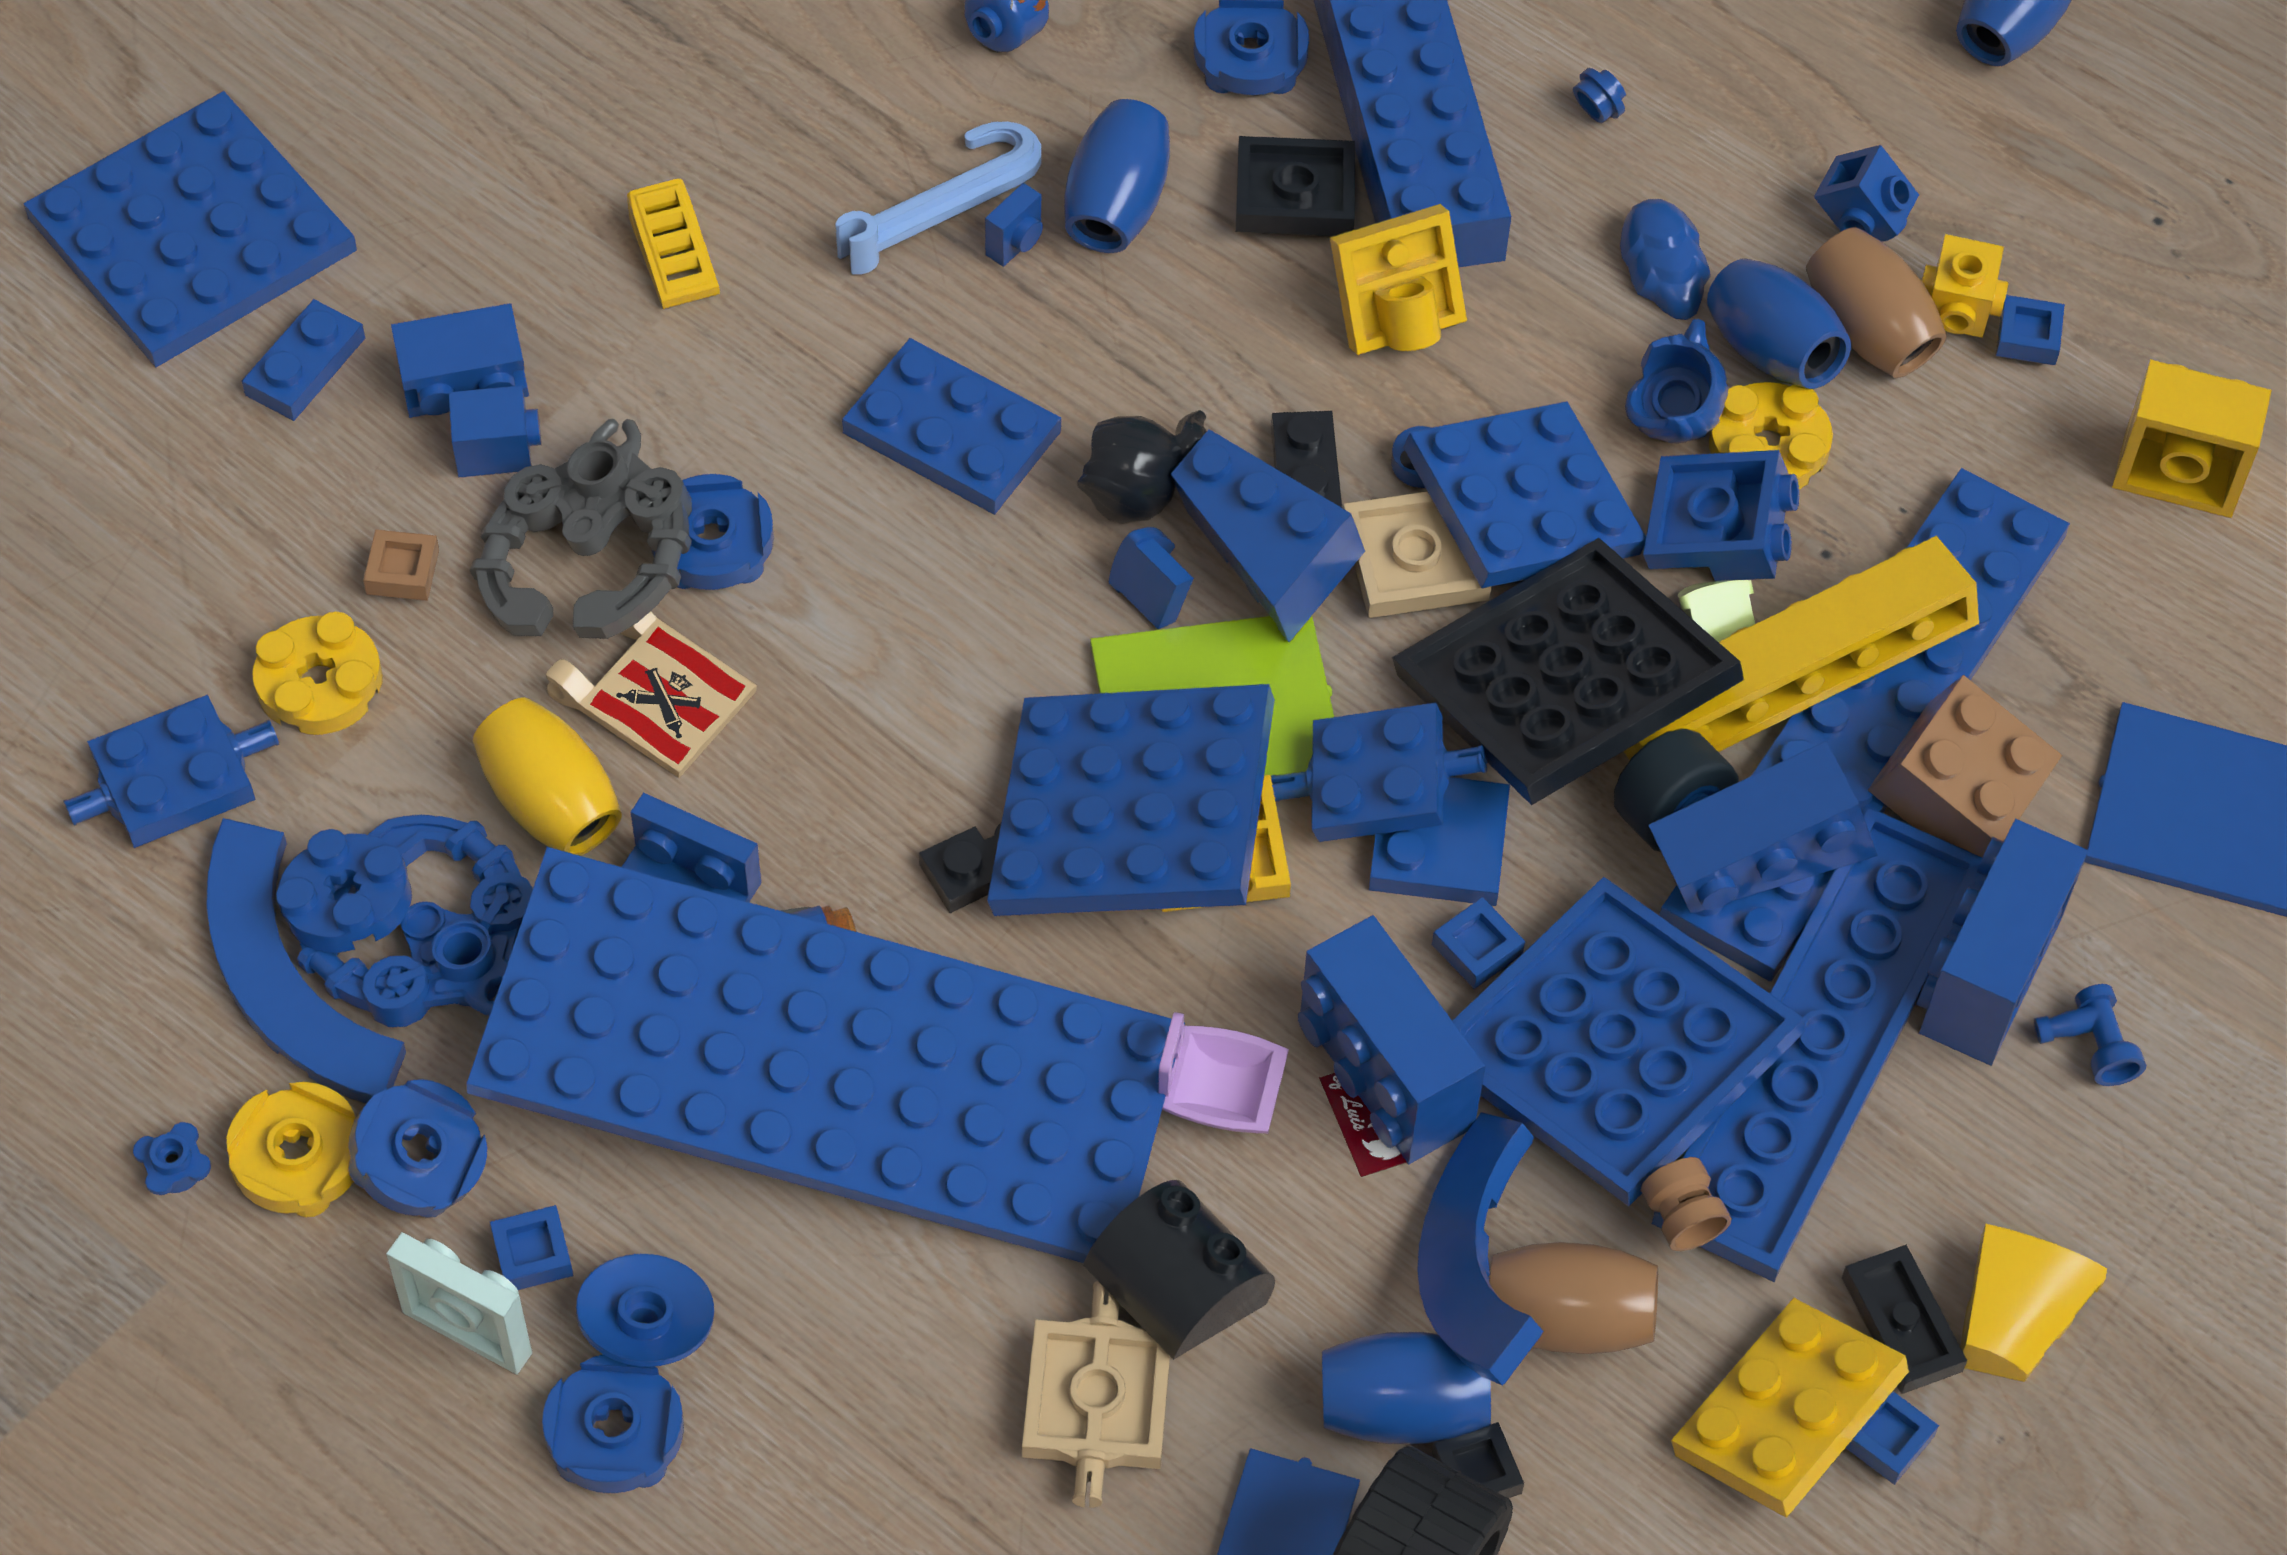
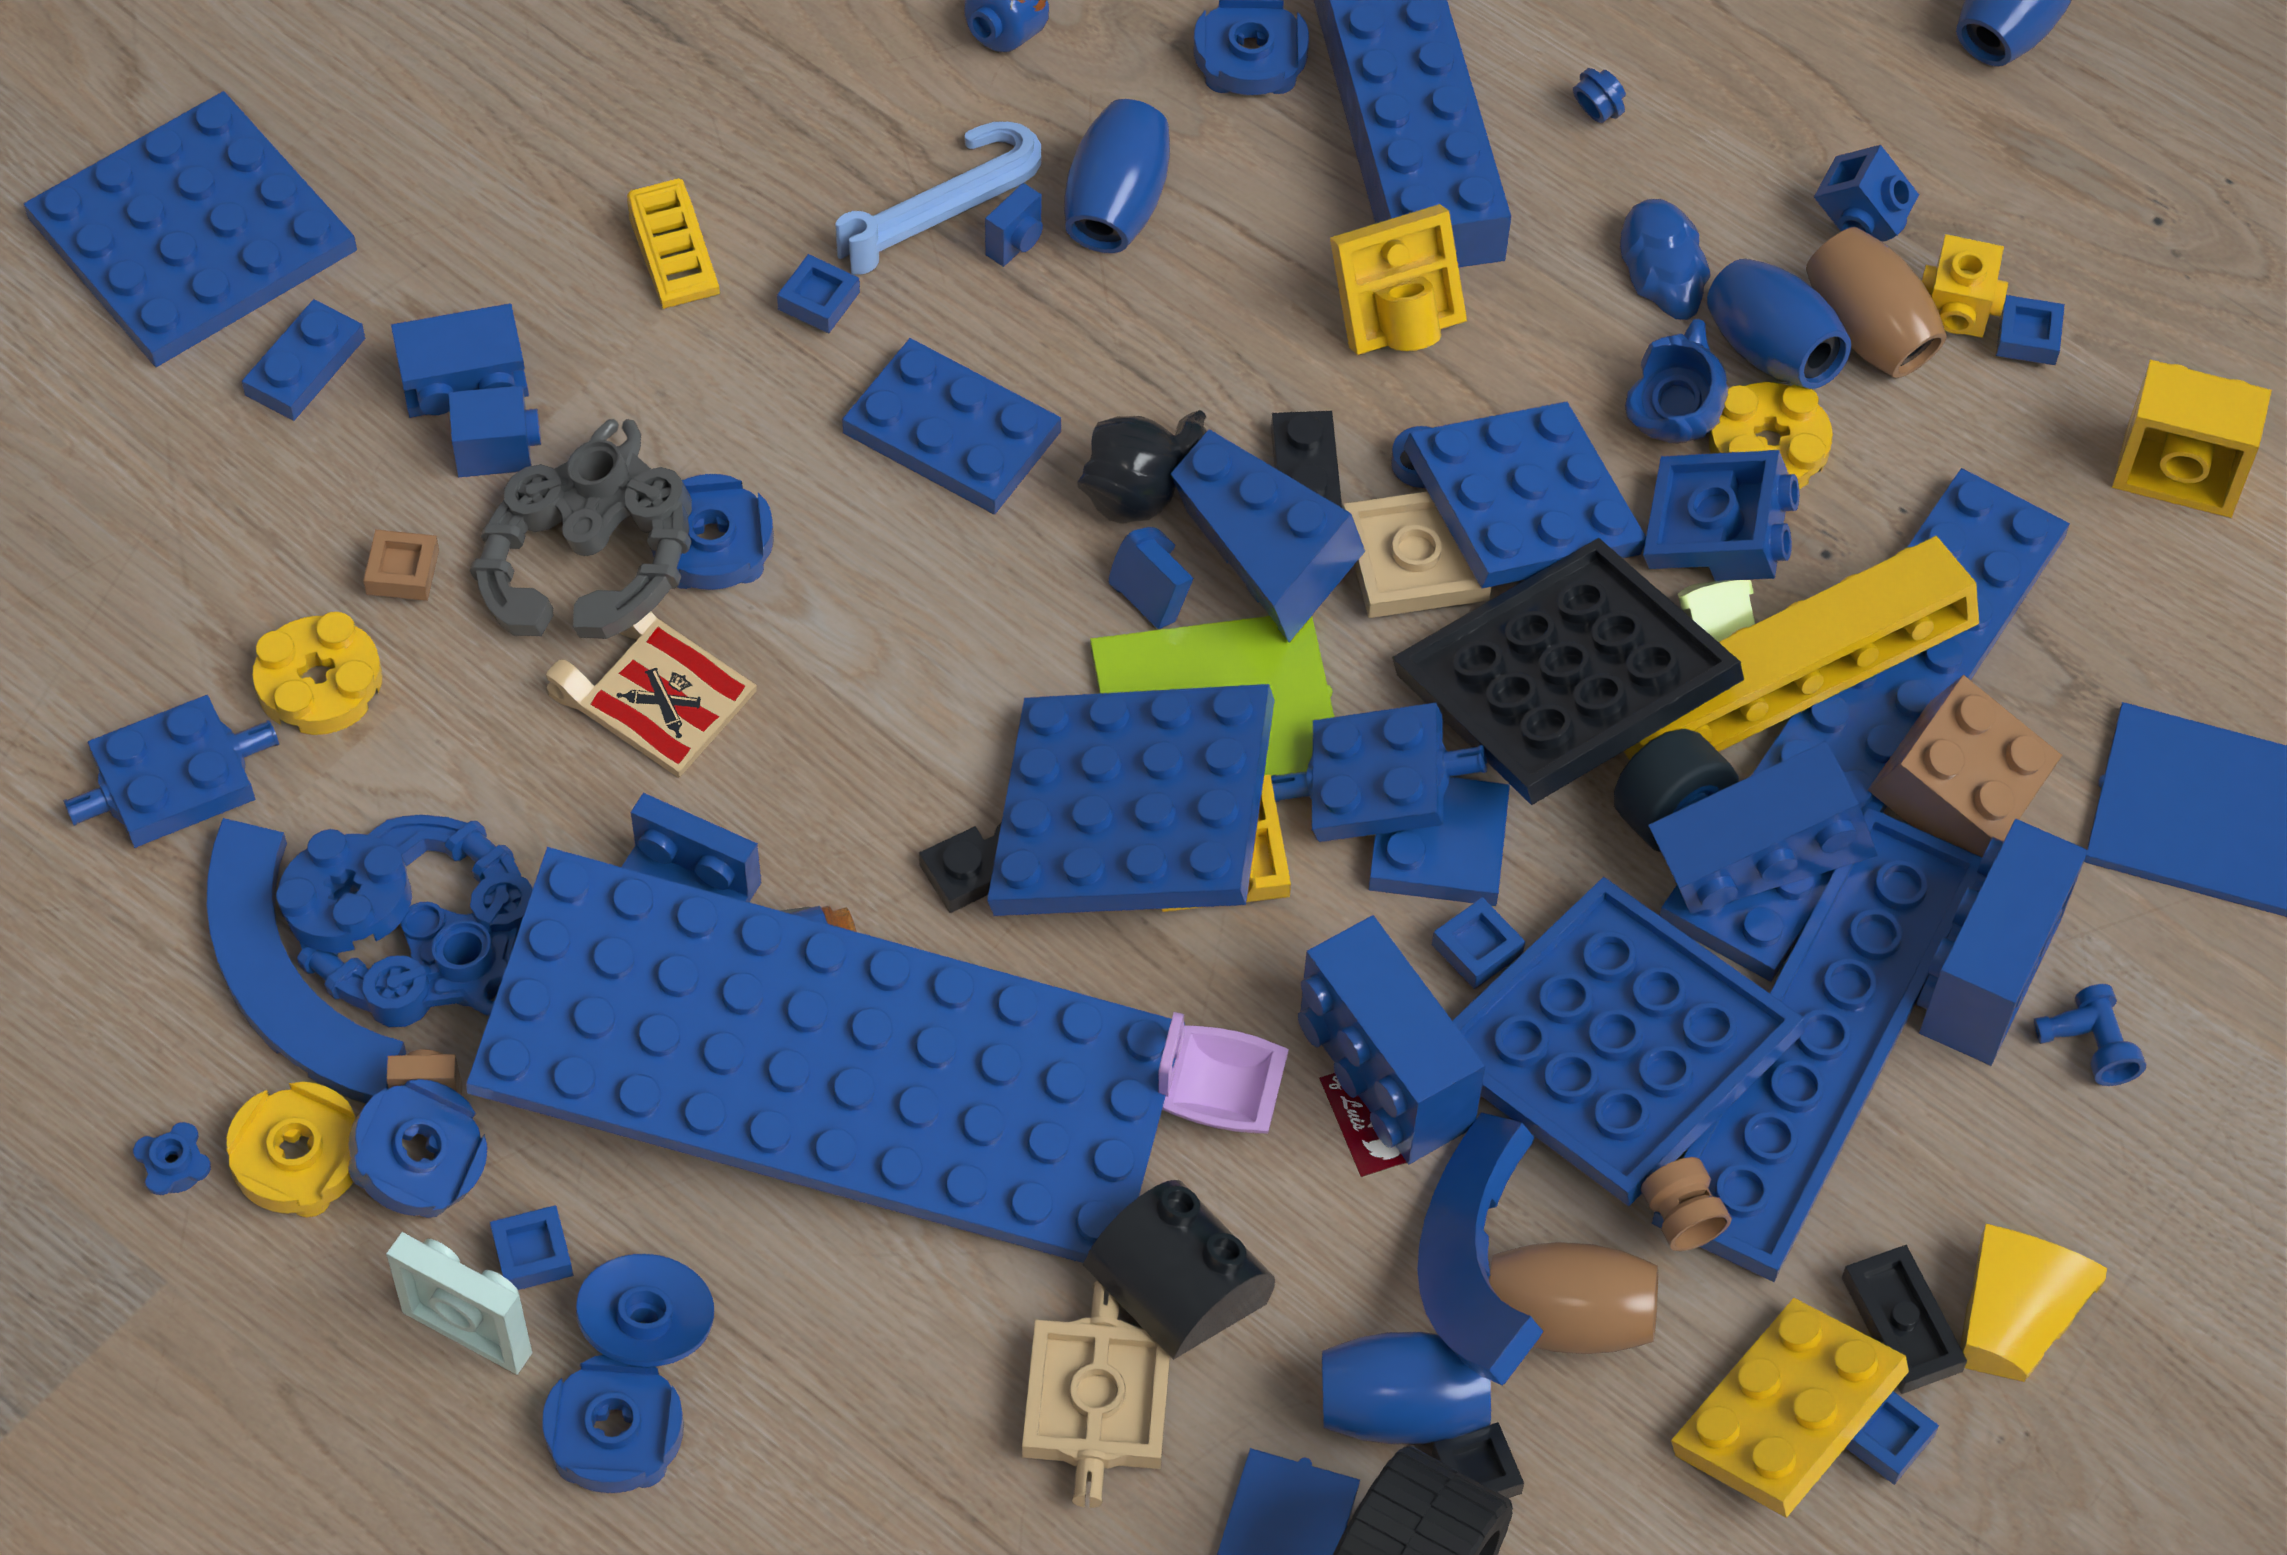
(424, 1065): none -> medium nougat plate
(547, 777): yellow piece -> none
(818, 293): none -> blue plate
(1295, 186): black plate -> none

